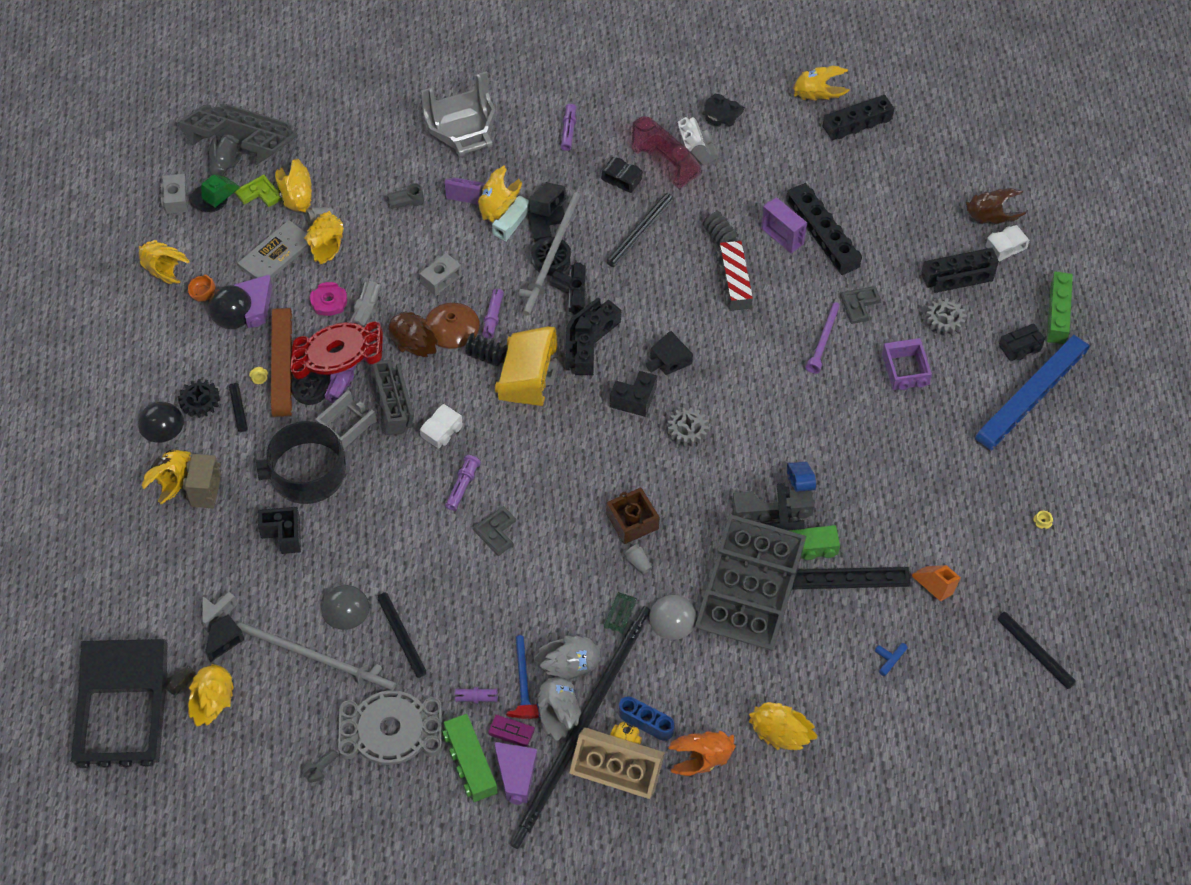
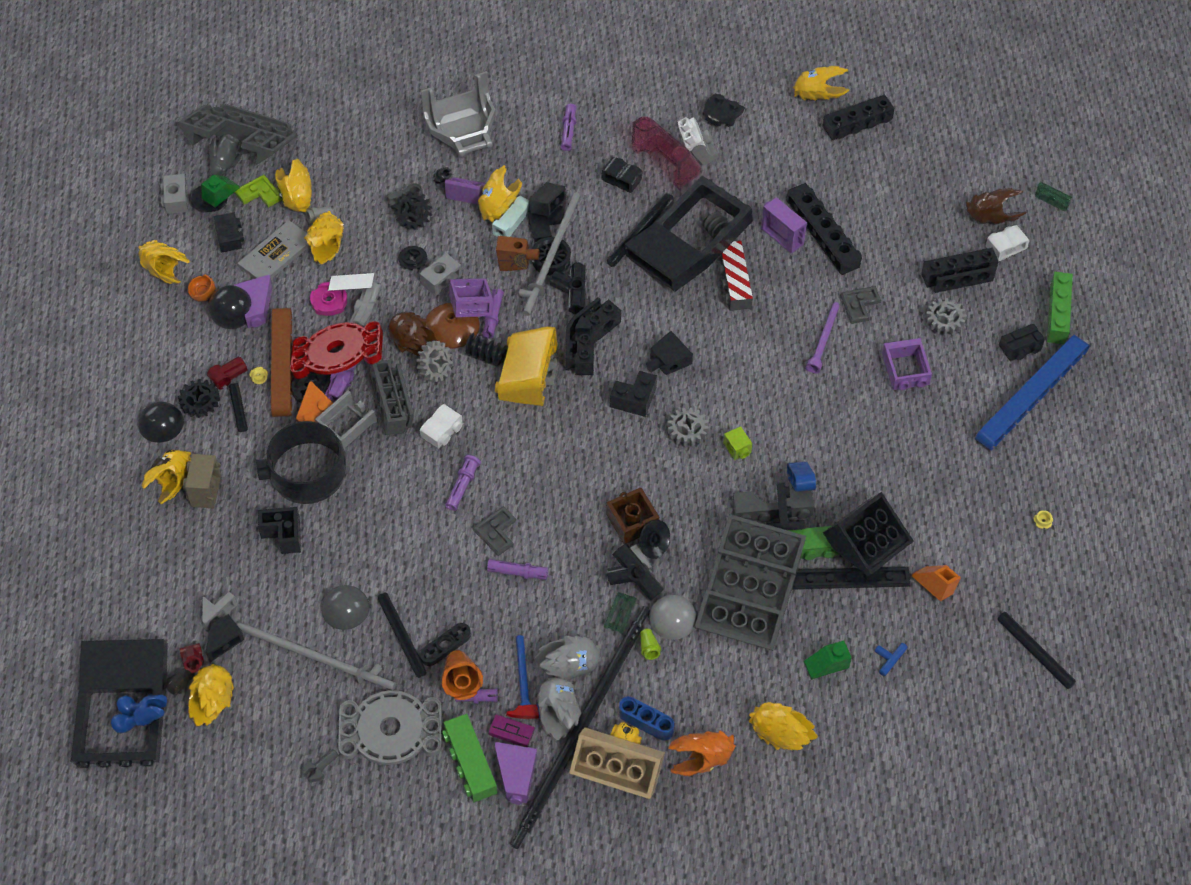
(137, 713): none -> blue piece
(192, 657): none -> dark red piece
(224, 374): none -> dark red piece
(228, 233): none -> black brick
(313, 404): none -> orange wing
(353, 281): none -> white sticker
(415, 251): none -> black gear
(419, 205): none -> black gear
(430, 648): none -> black beam
(434, 370): none -> light grey gear
(442, 174): none -> black pin
(461, 676): none -> orange cone
(471, 299): none -> medium lavender window
(514, 253): none -> dark orange torso
(526, 571): none -> medium lavender pin
(625, 572): none -> black piece
(649, 646): none -> lime cone
(654, 539): none -> black dish
(669, 256): none -> black window
(737, 443): none -> lime brick
(828, 660): none -> green slope
(869, 535): none -> black slope
(1053, 196): none -> clear green tile

